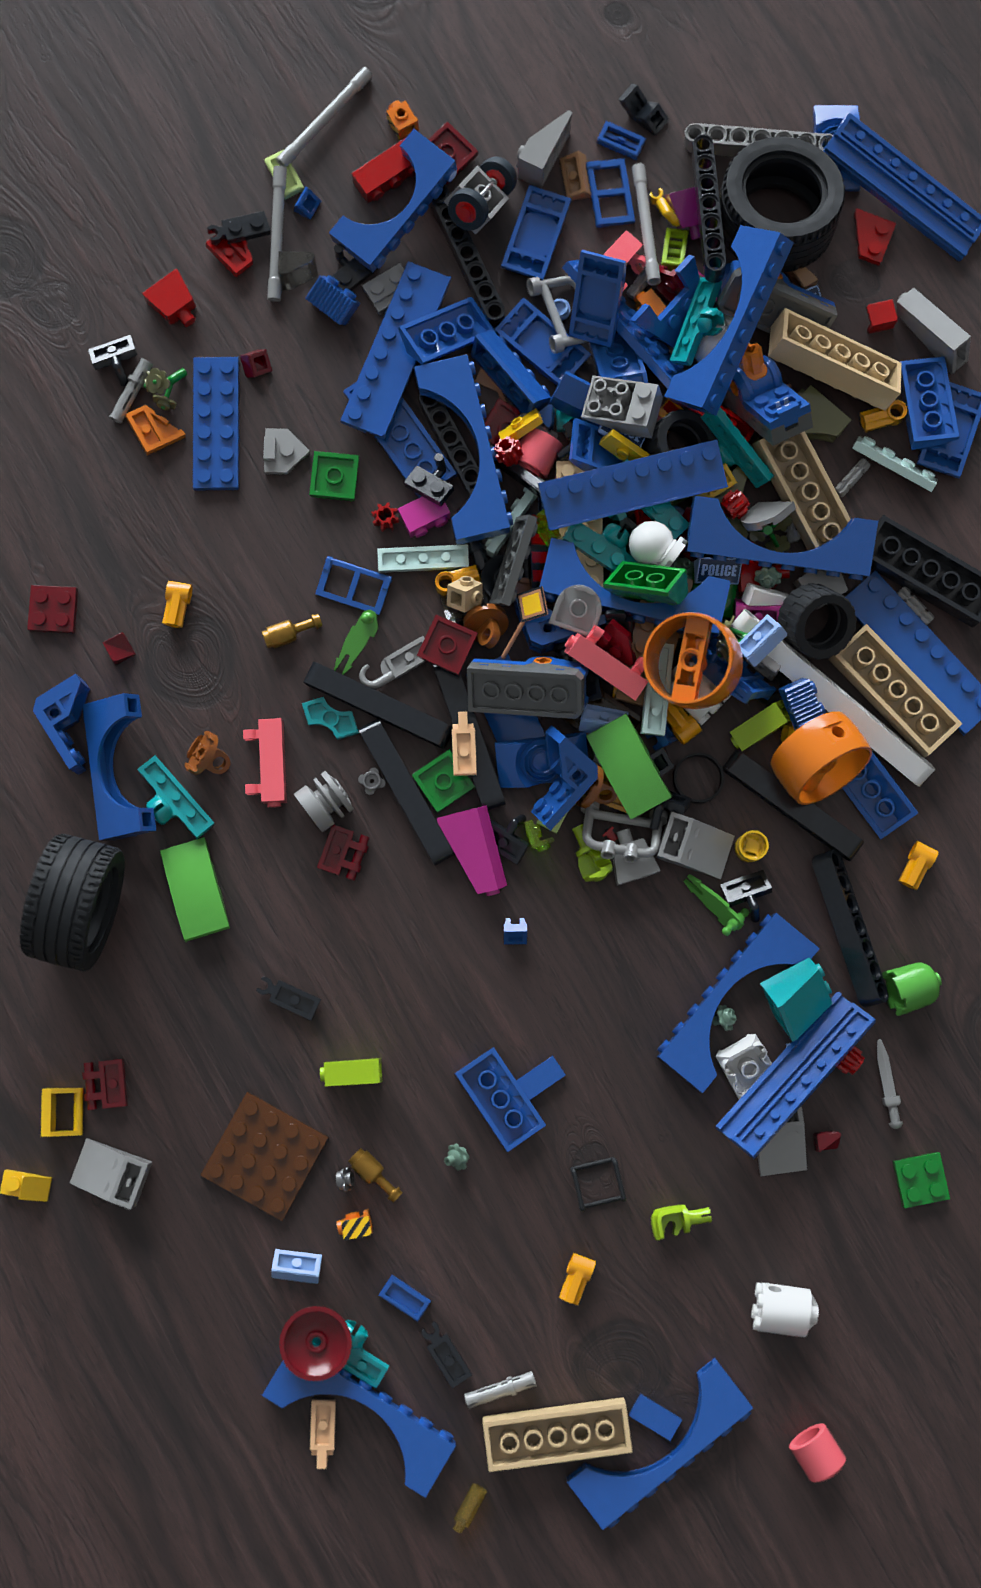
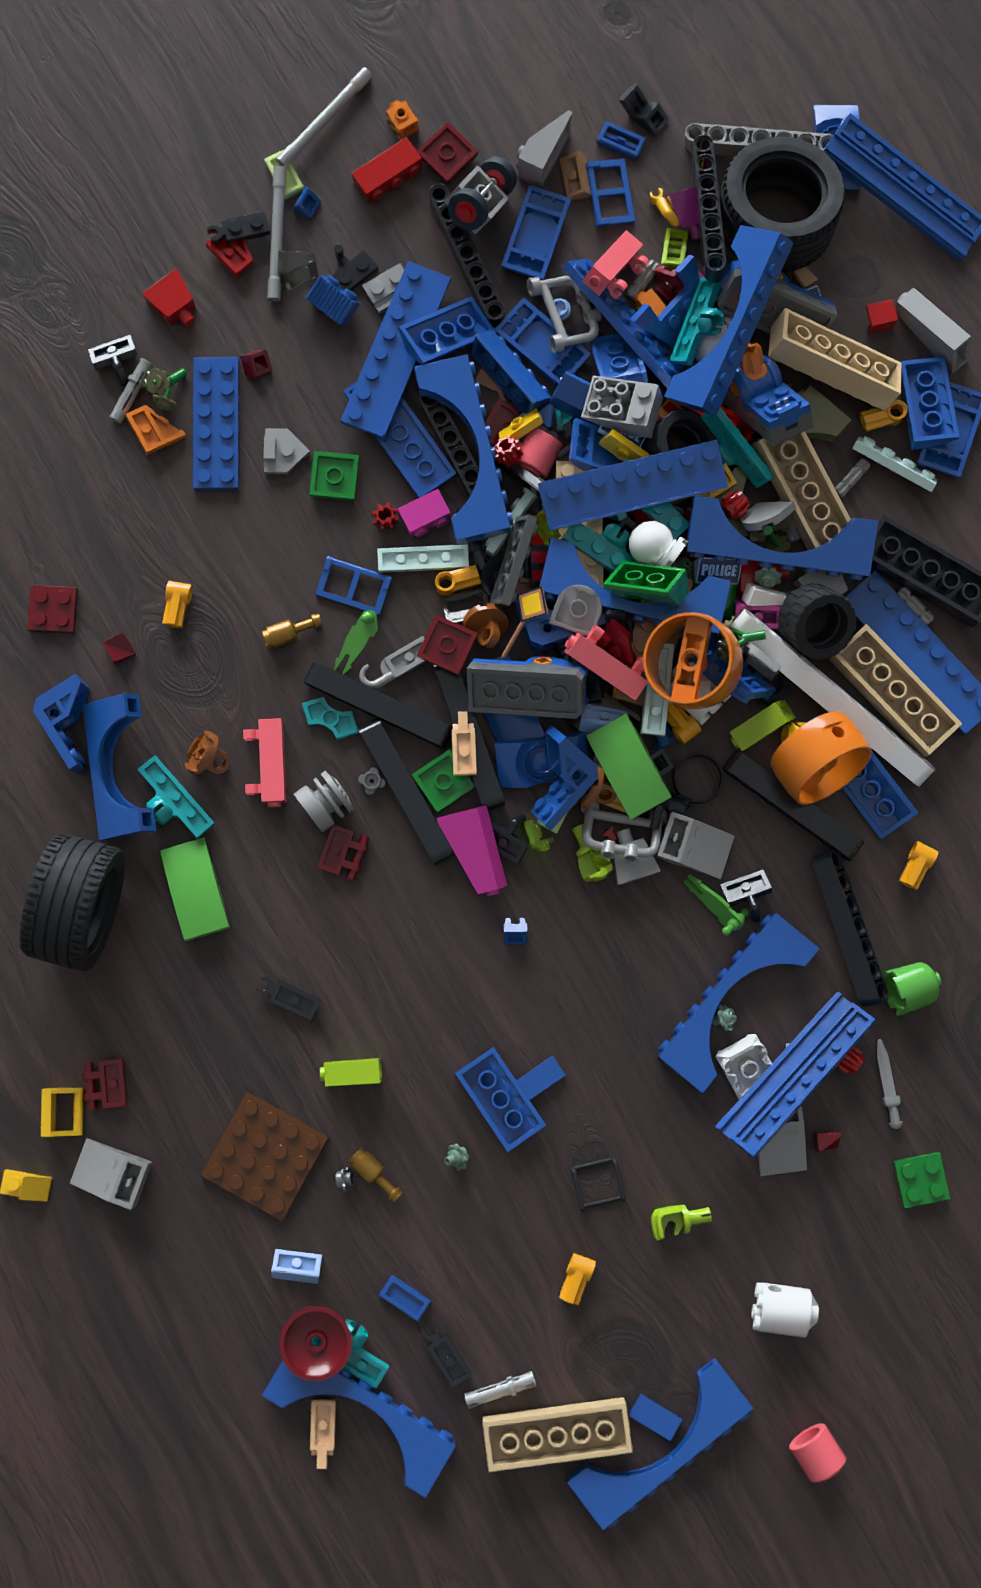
(355, 1225): brick -> none
(373, 242): blue arch -> none
(430, 485): plate -> none
(464, 594): tan brick -> none
(469, 1507): clear yellow cylinder -> none
(597, 298): blue slope -> none
(651, 265): light grey piece -> none
(751, 846): yellow wheel -> none
(762, 640): light blue slope -> none
(798, 997): teal slope -> none
(801, 702): blue brick -> none
(872, 236): red wing -> none

